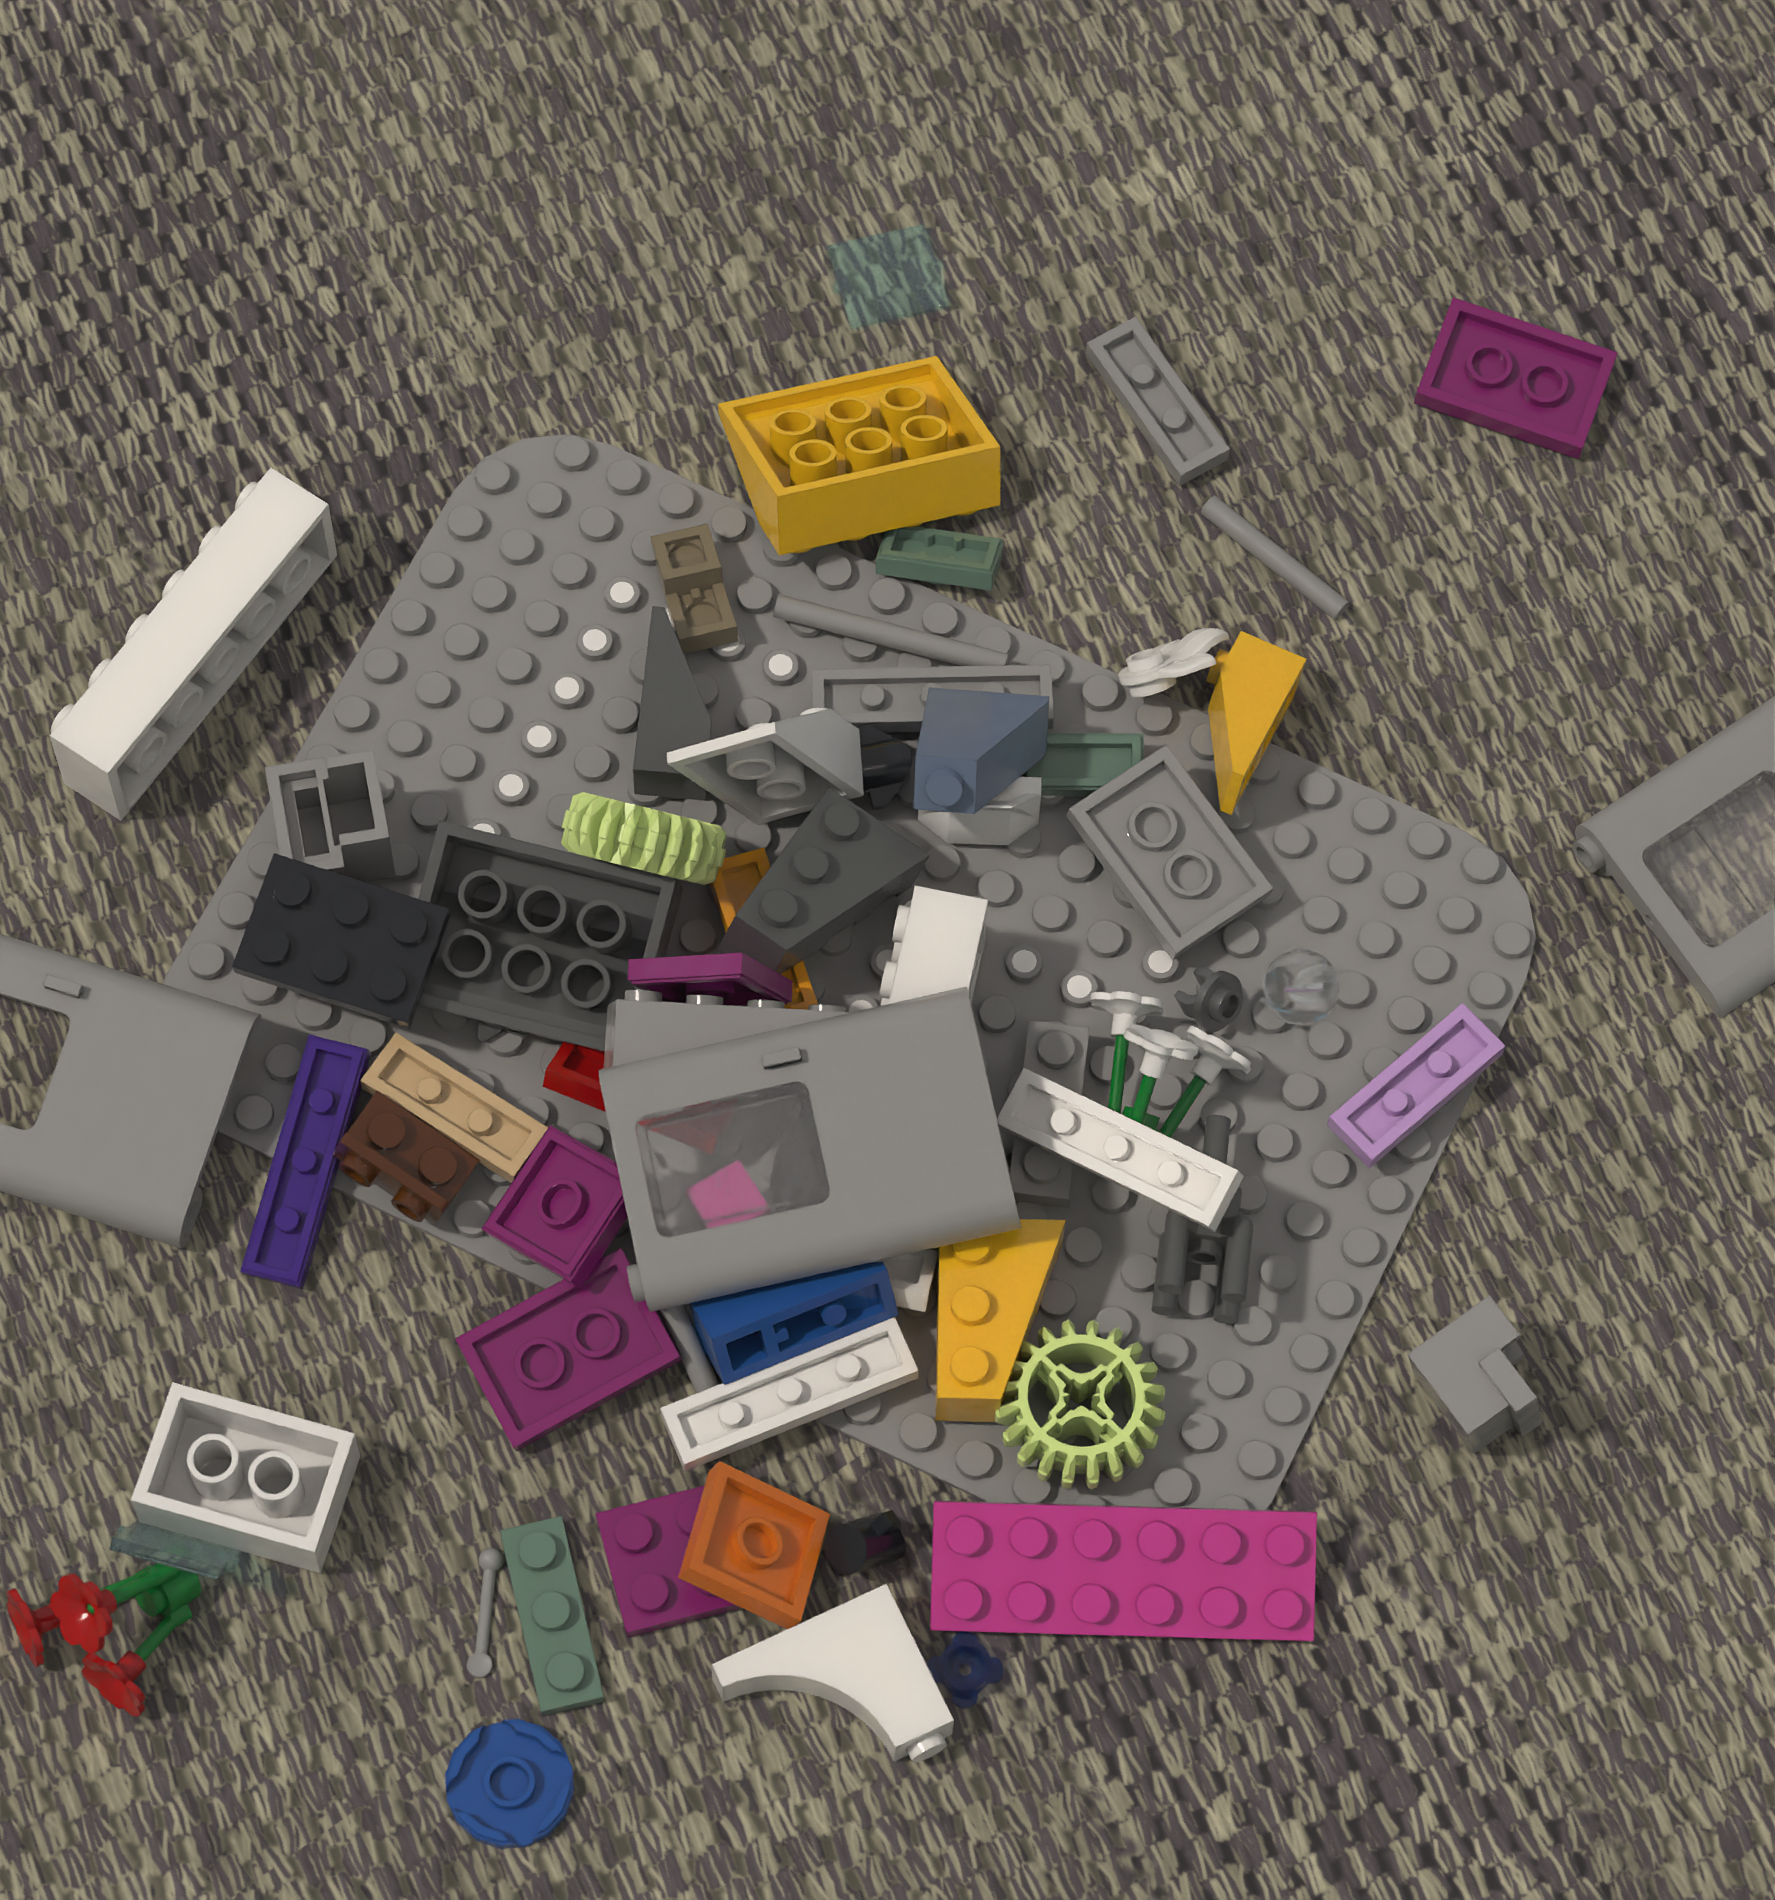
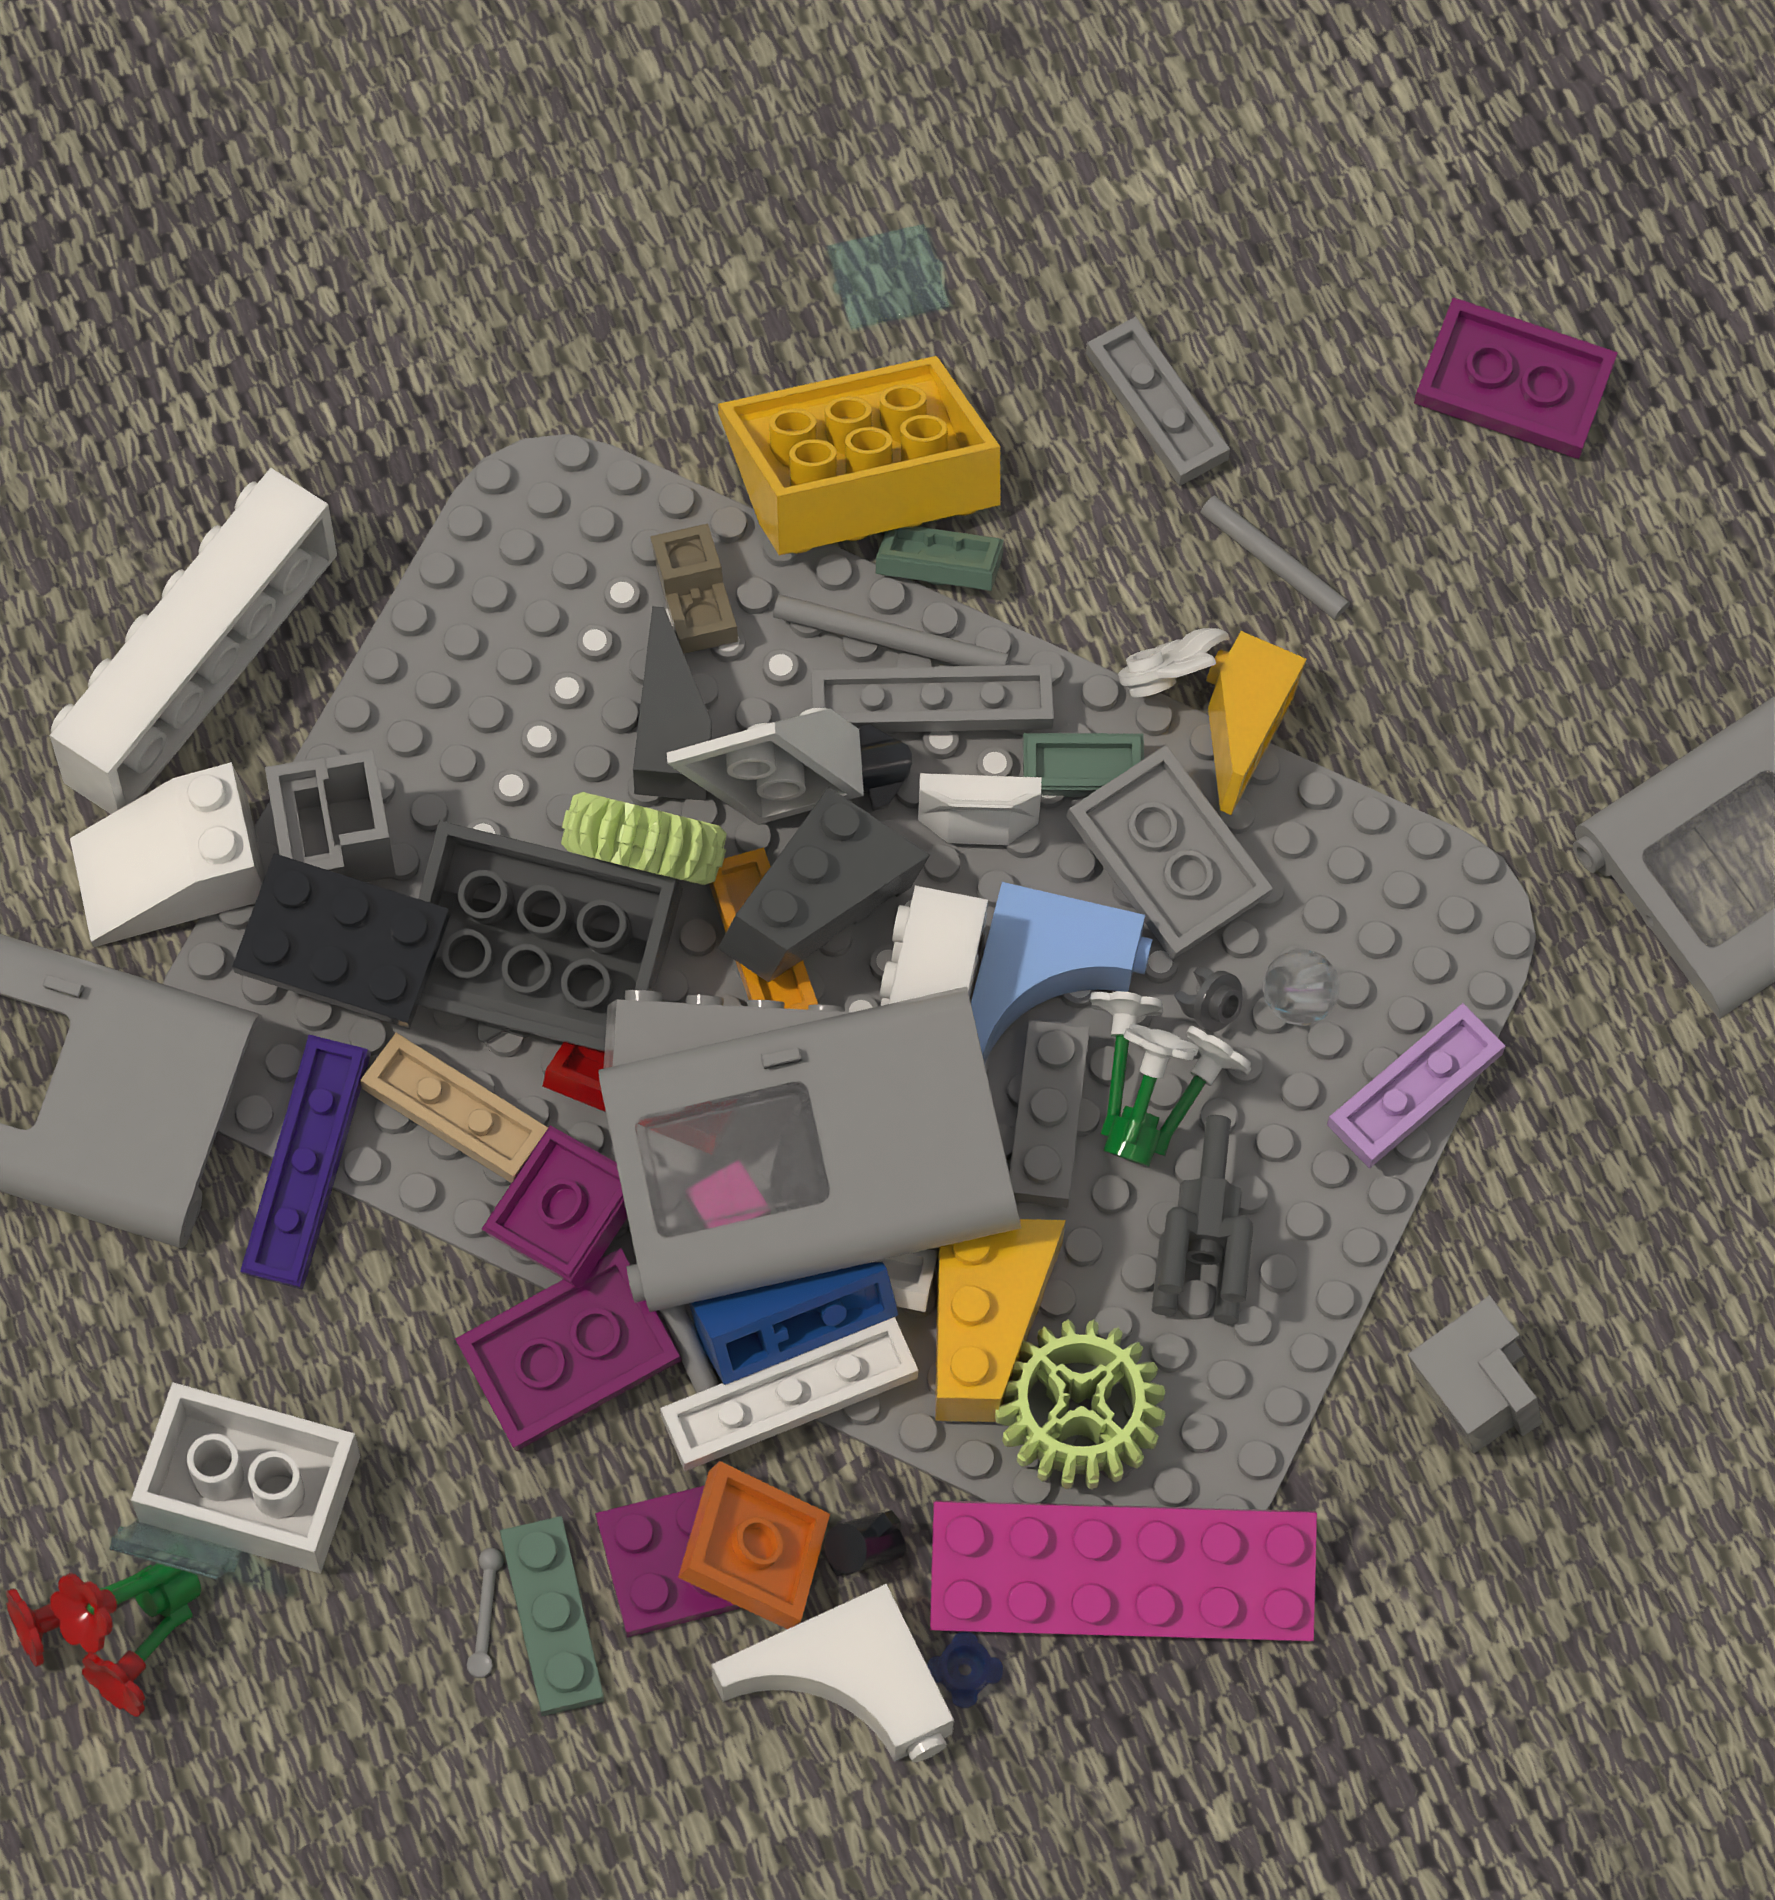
(169, 857): none -> white slope
(404, 1159): reddish brown bracket -> none
(515, 1807): blue tile -> none
(722, 975): magenta tile -> none
(976, 746): sand blue slope -> none
(1050, 948): none -> light blue arch
(1119, 1149): white plate -> none

